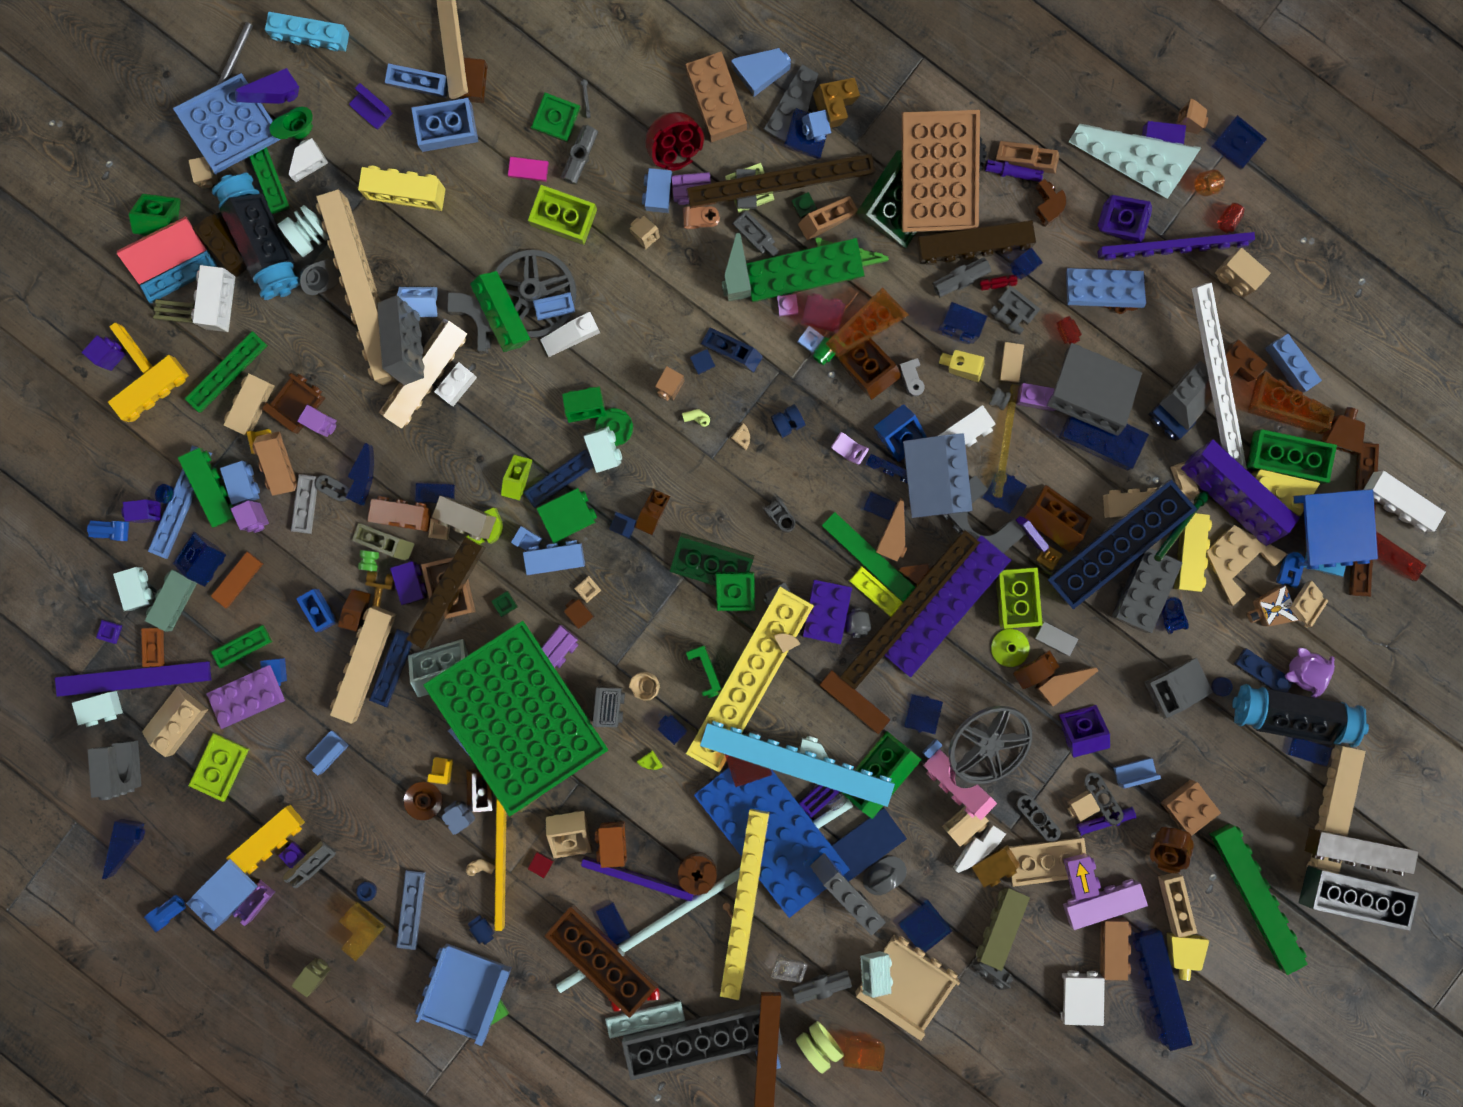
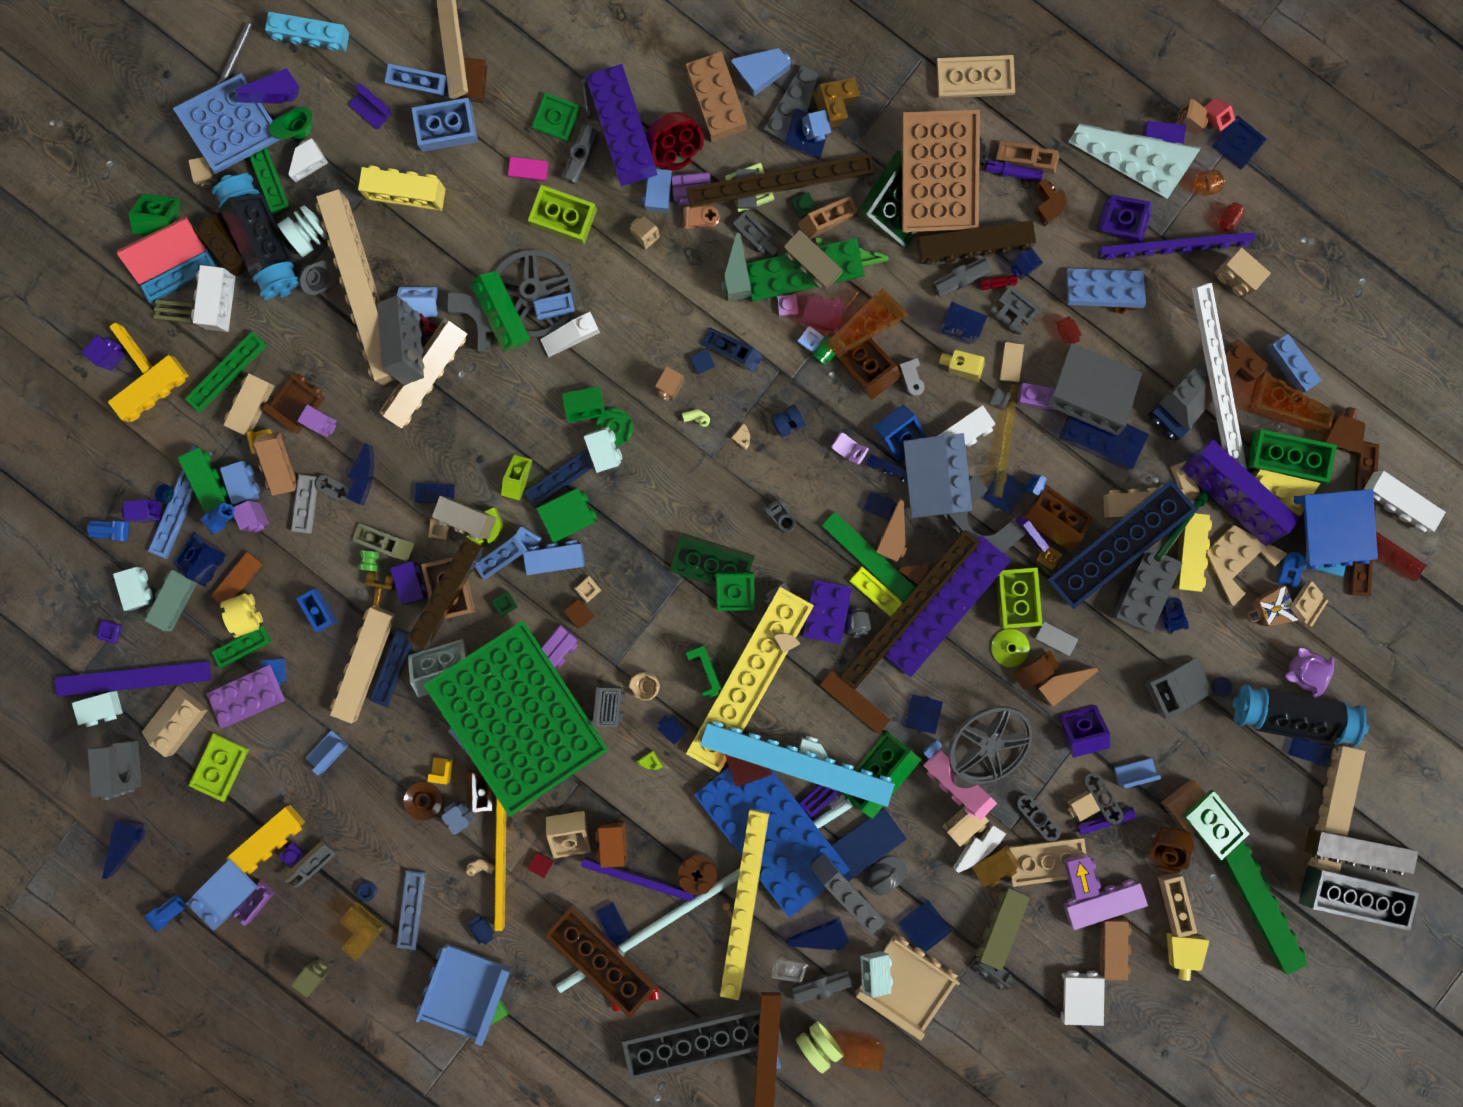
(152, 647): dark orange plate -> none
(217, 518): none -> blue piece
(241, 615): none -> light yellow brick
(354, 610): reddish brown slope -> none
(399, 514): wedge -> none
(428, 328): none -> dark red piece
(455, 384): white brick -> none
(500, 557): none -> medium blue tile
(621, 125): none -> dark purple brick
(623, 525): dark blue panel -> none
(645, 1019): light aqua tile -> none
(652, 511): reddish brown slope -> none
(812, 260): none -> dark tan brick
(825, 936): none -> clear blue slope
(975, 76): none -> tan plate
(1036, 485): none -> blue plate
(1163, 989): clear blue brick -> none
(1215, 824): none -> plate
(1219, 114): none -> coral brick
(1263, 671): dark blue plate -> none

